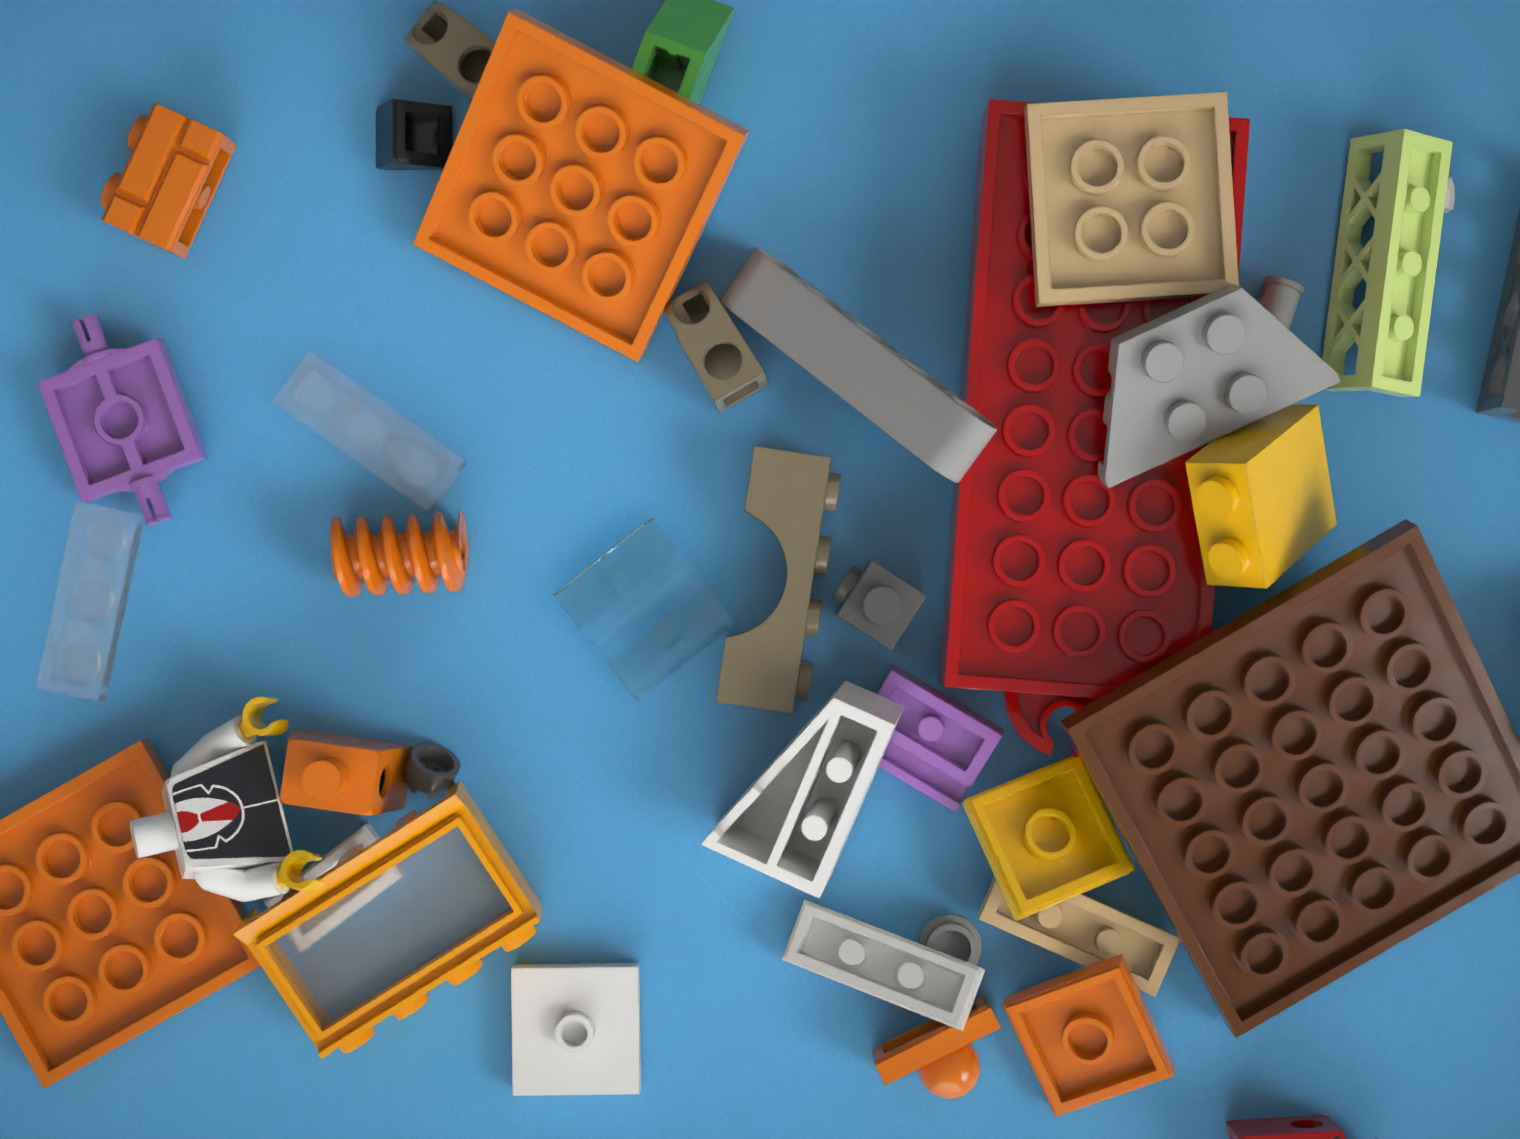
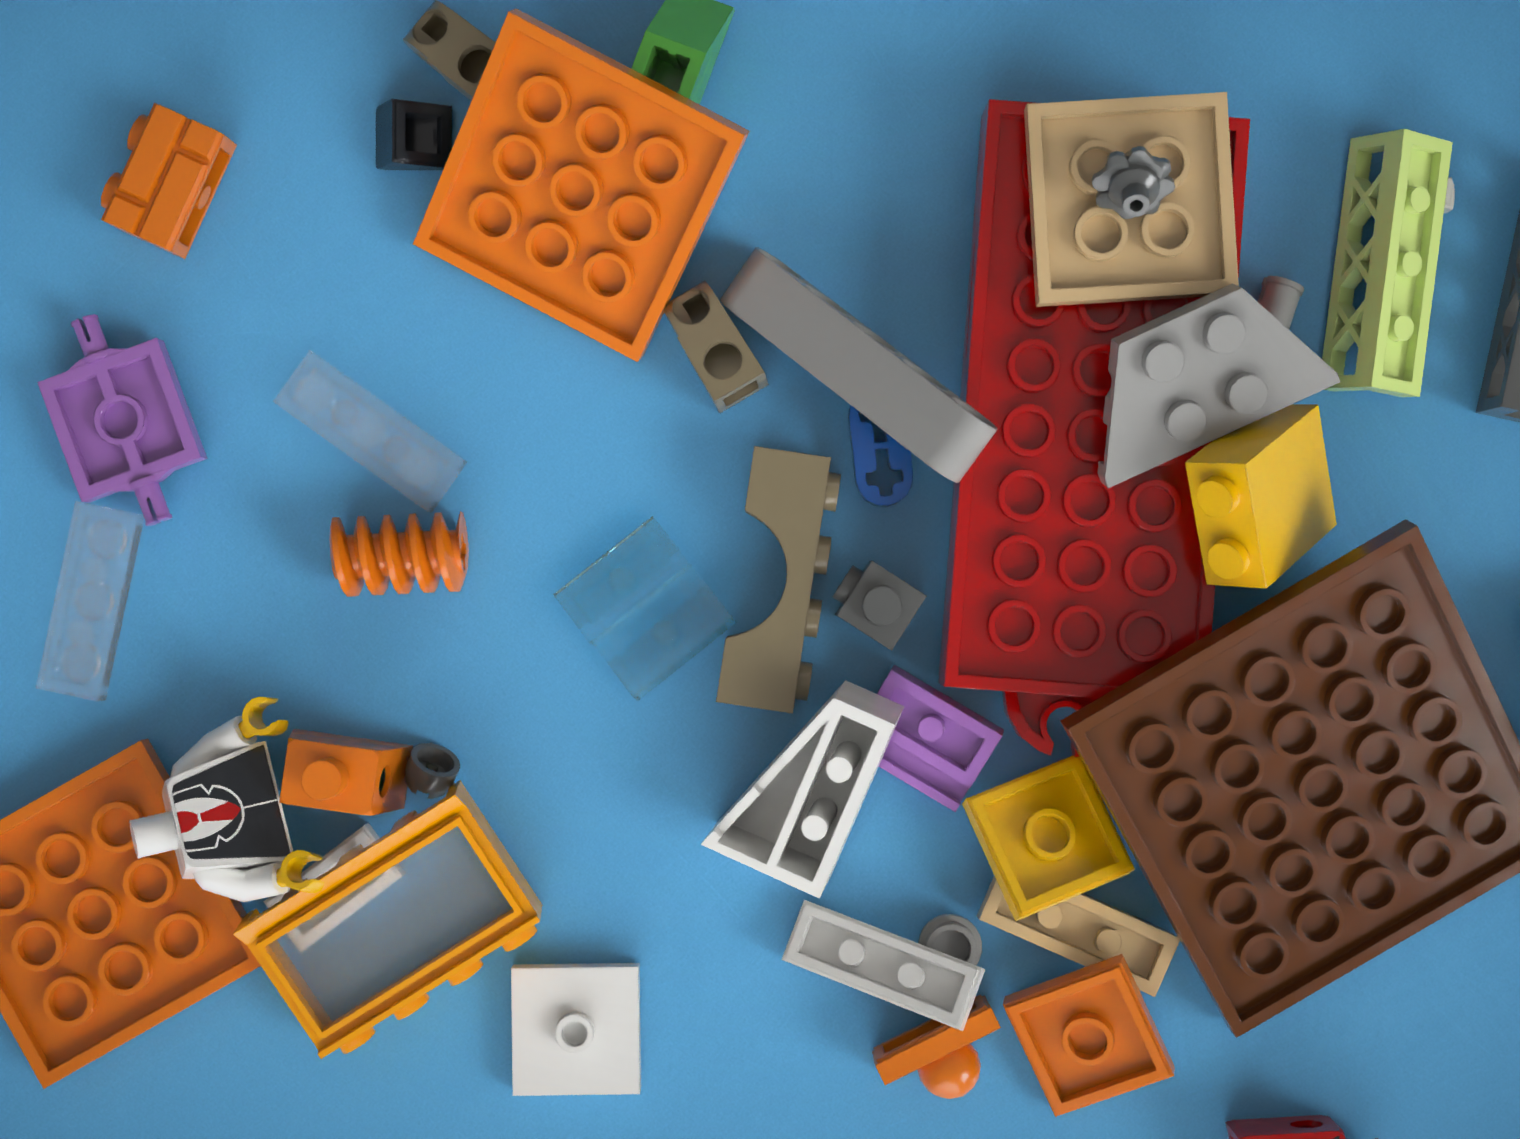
(865, 461): none -> blue beam
(1133, 183): none -> dark grey plant

